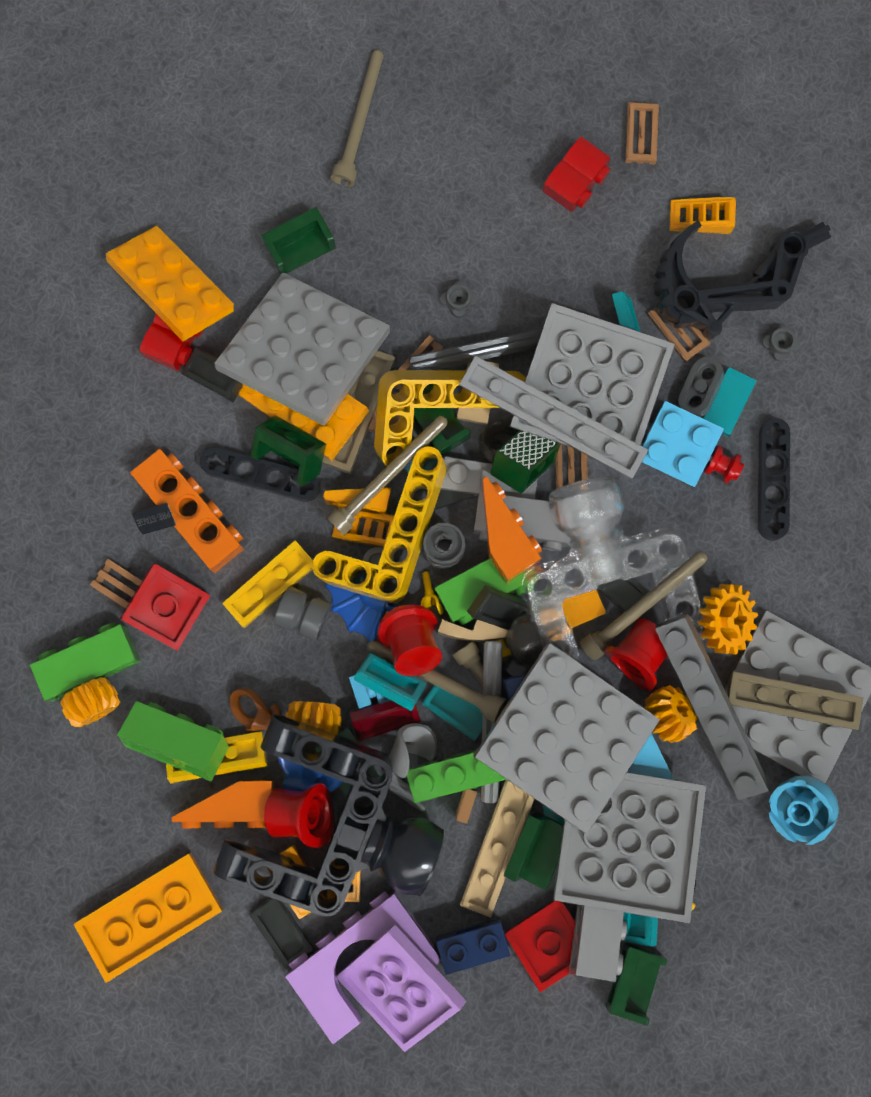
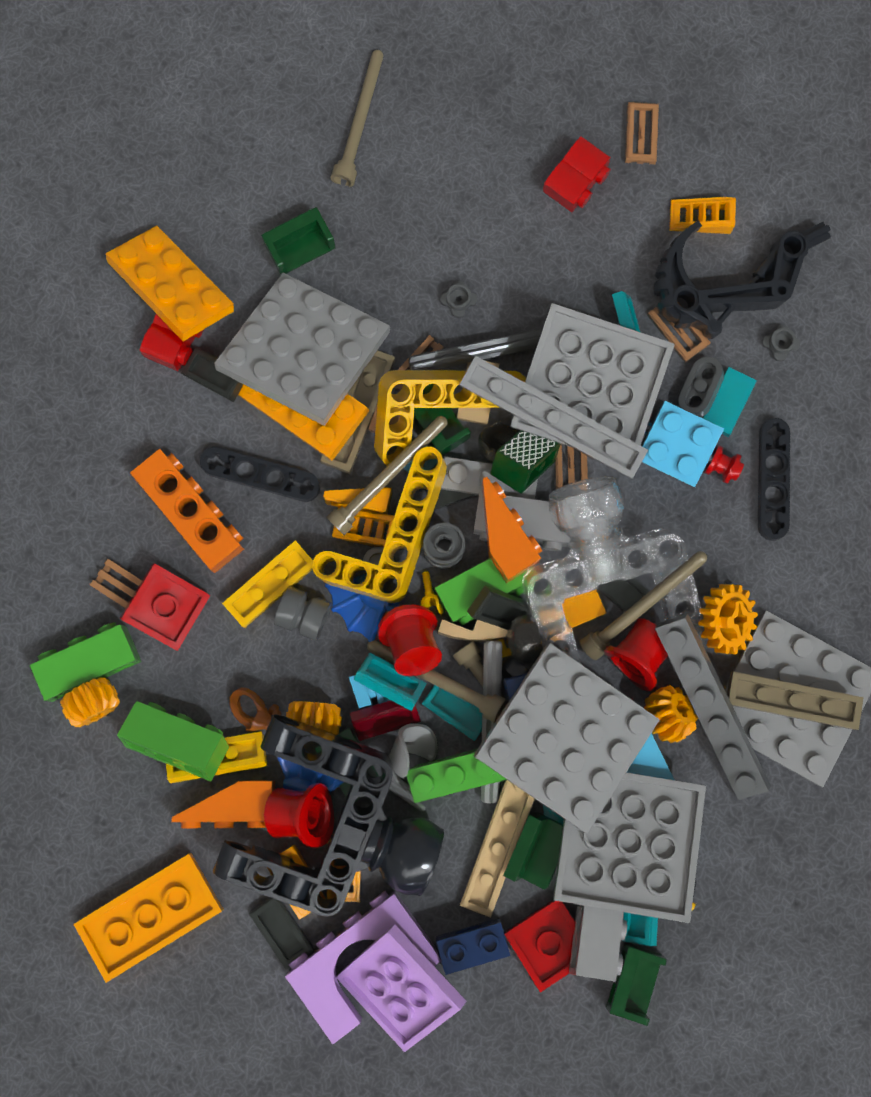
(154, 518): black sticker -> none
(292, 445): dark green panel -> none
(465, 805): medium nougat tile -> none
(803, 809): medium azure cylinder -> none

